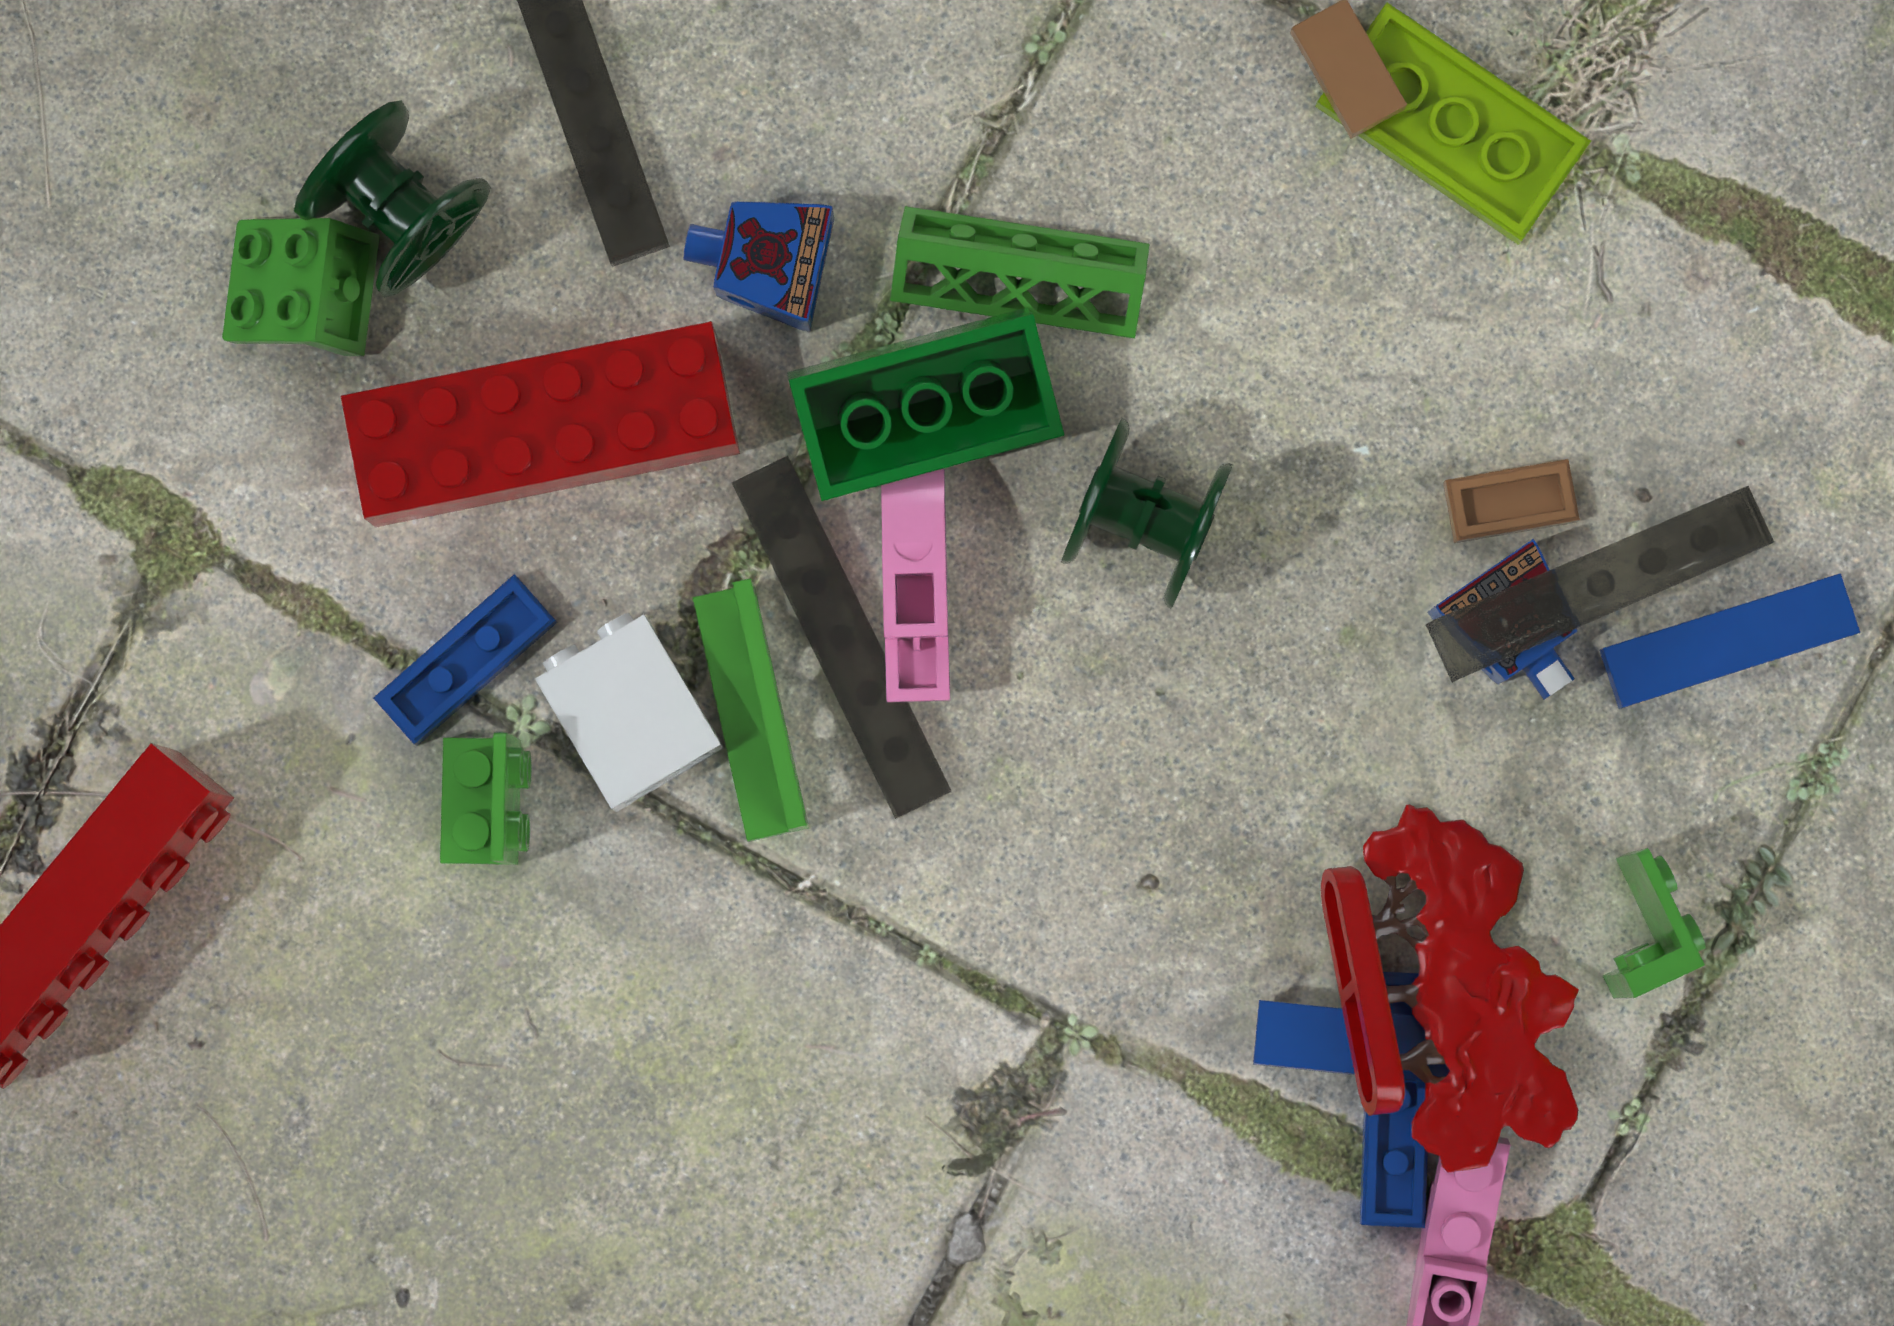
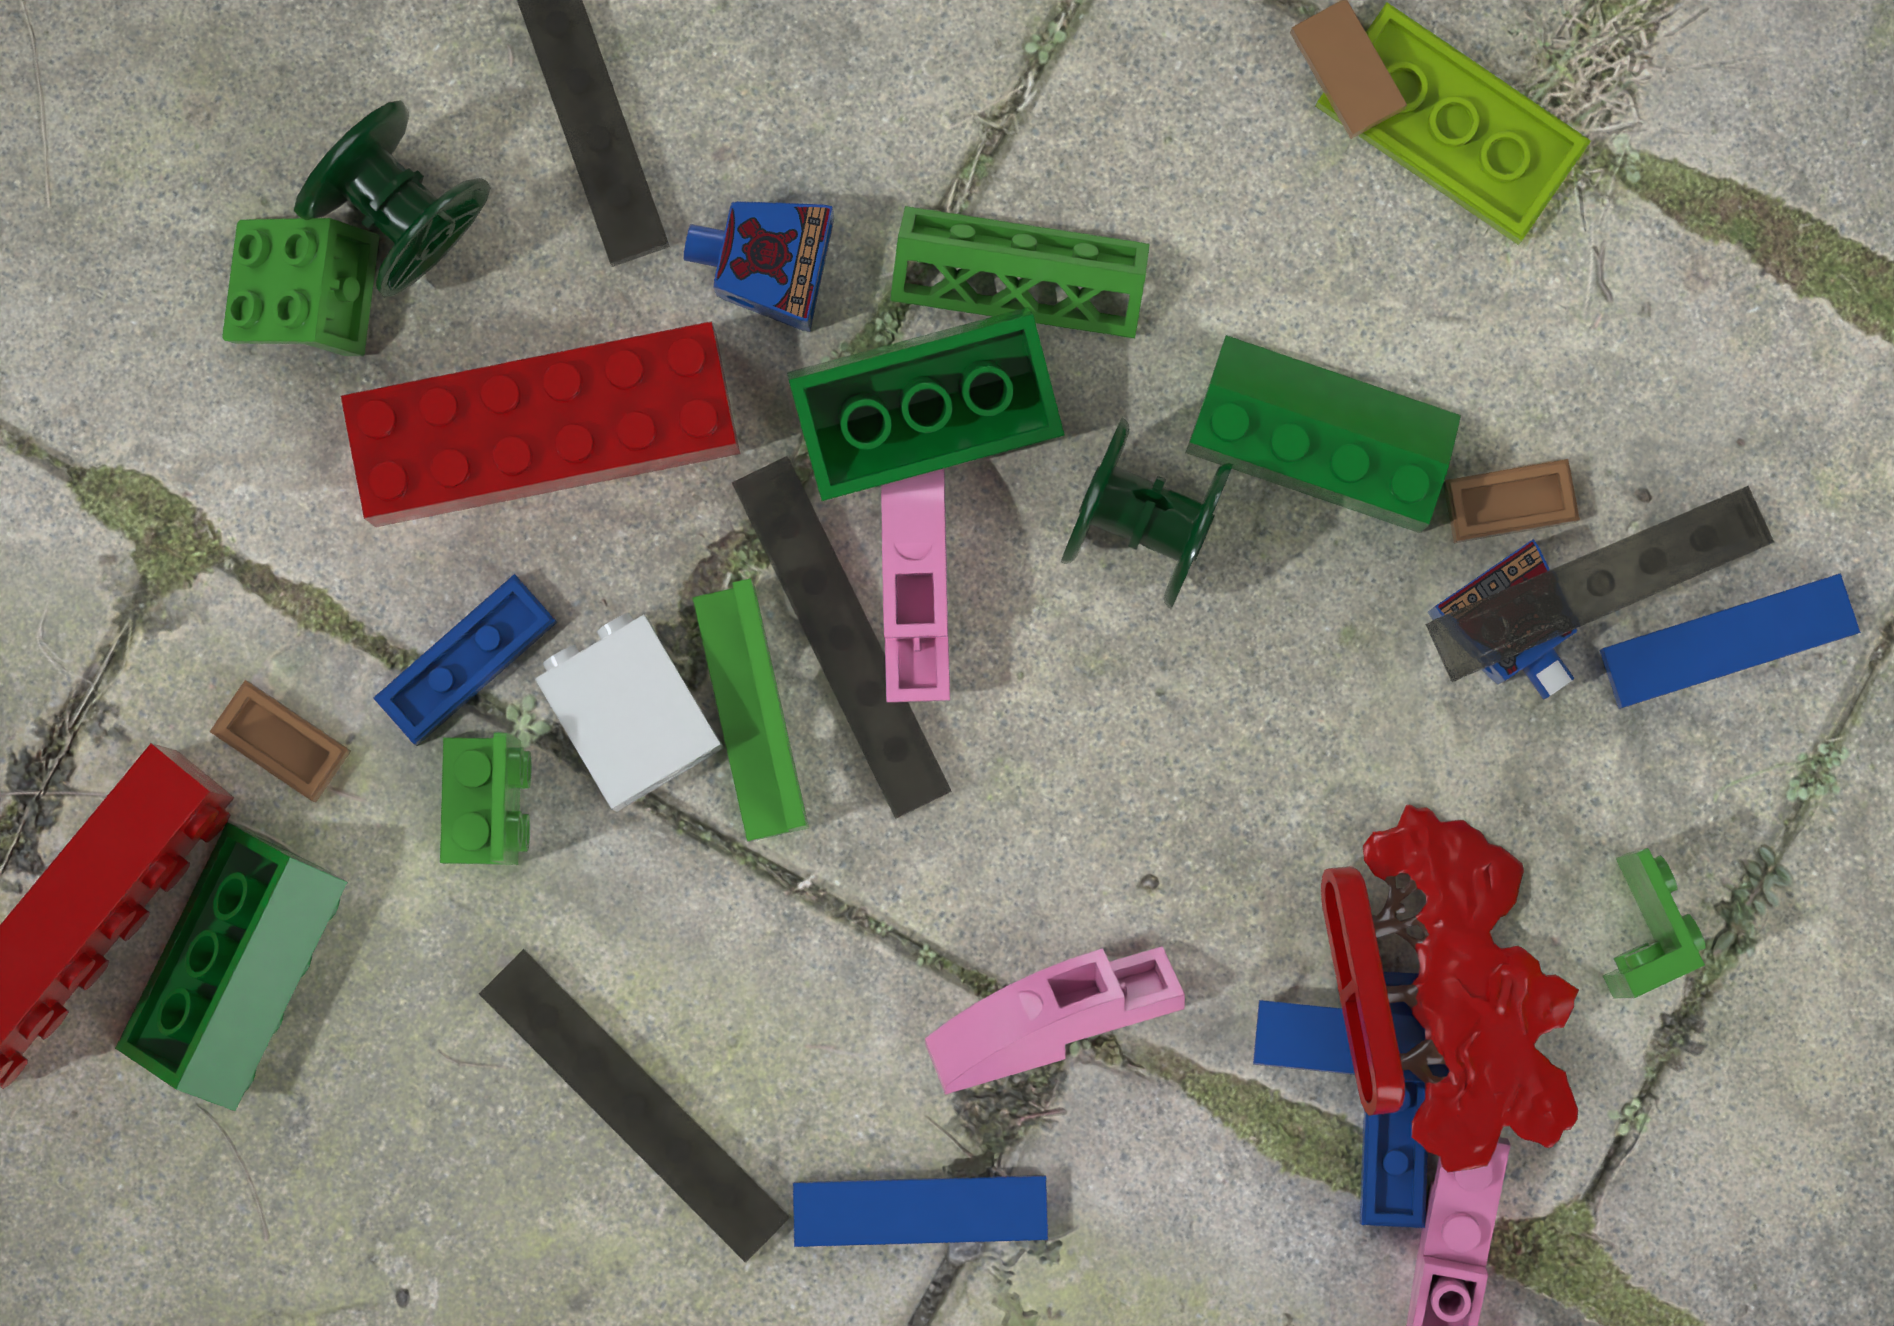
(231, 967): none -> green slope
(280, 741): none -> medium nougat tile
(635, 1105): none -> clear smoke tile
(920, 1211): none -> blue tile
(1056, 1006): none -> bright pink slope
(1325, 434): none -> green slope

